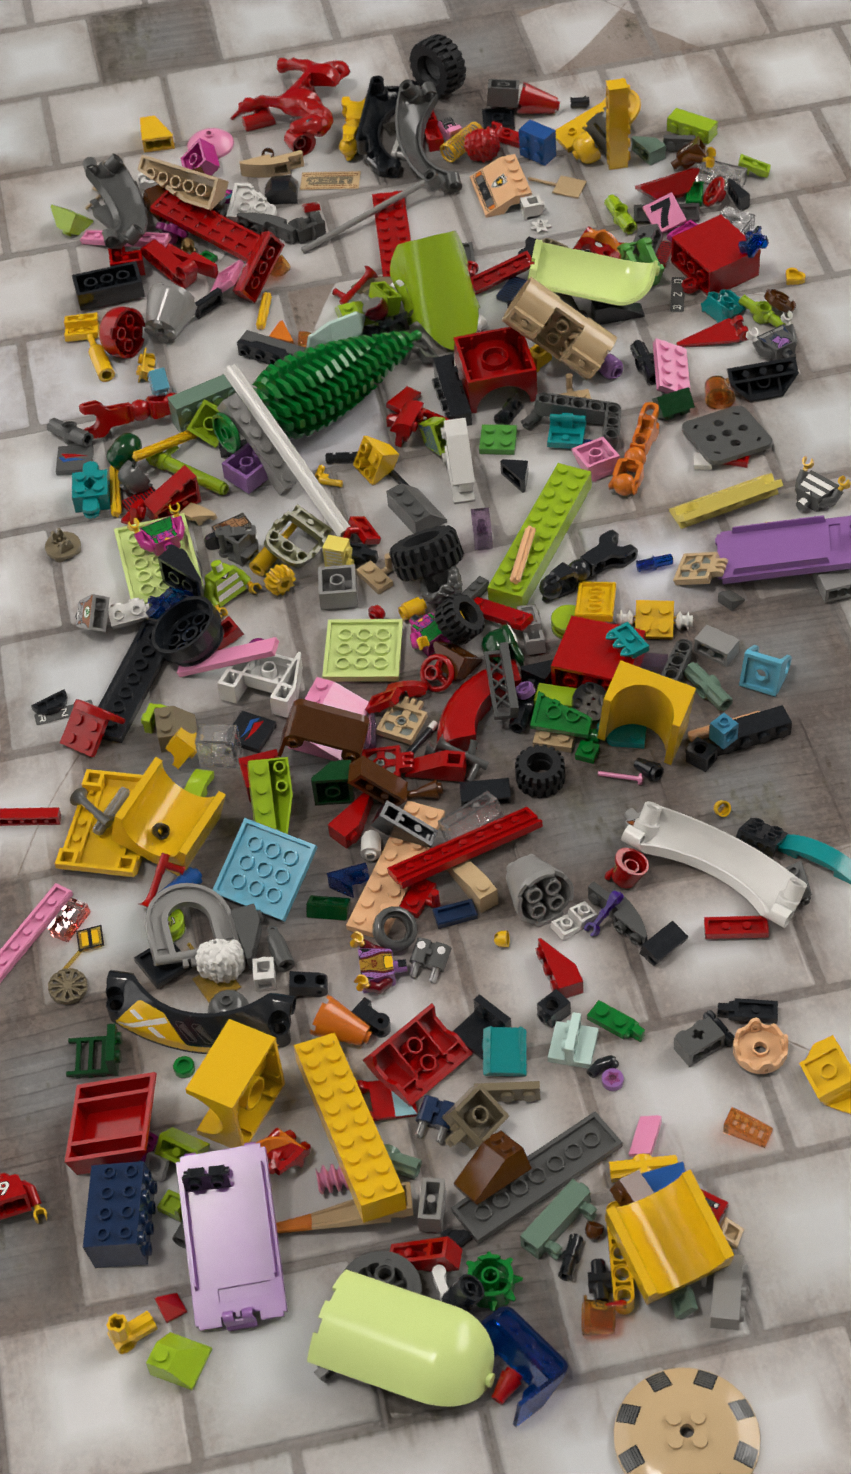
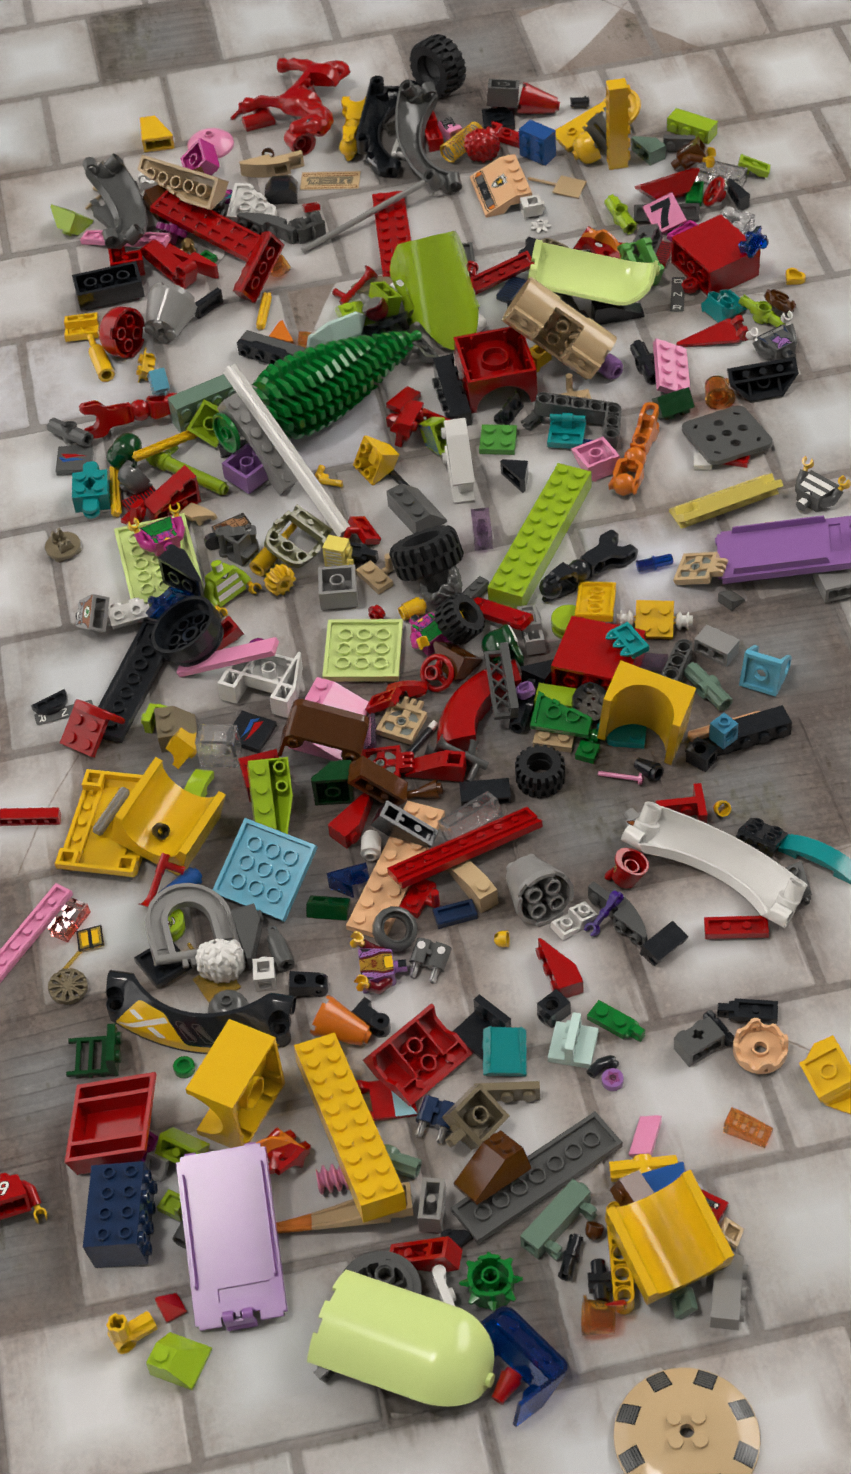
(79, 797): dark grey piece -> none
(196, 1179): black hinge -> none
(228, 276): bright pink tile -> none
(340, 457): black axle -> none
(464, 1292): black wheel -> none
(522, 555): light nougat axle -> none
(688, 805): none -> red bracket

